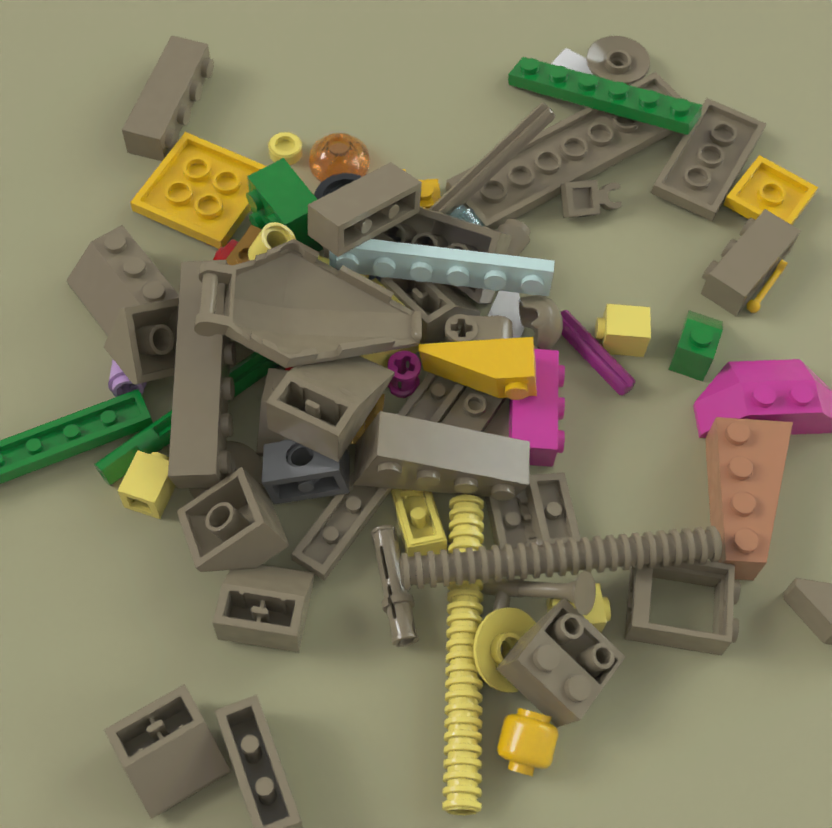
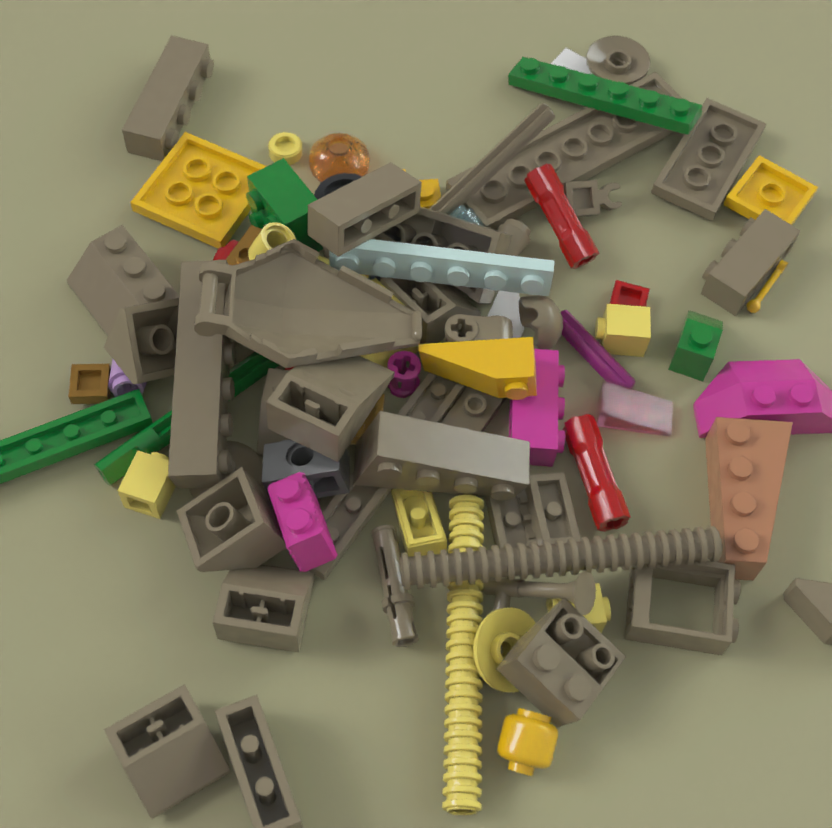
(89, 383): none -> pearl gold plate
(302, 522): none -> dark pink brick
(549, 194): none -> red axle
(604, 496): none -> red axle
(629, 294): none -> red tile
(633, 410): none -> clear pink slope

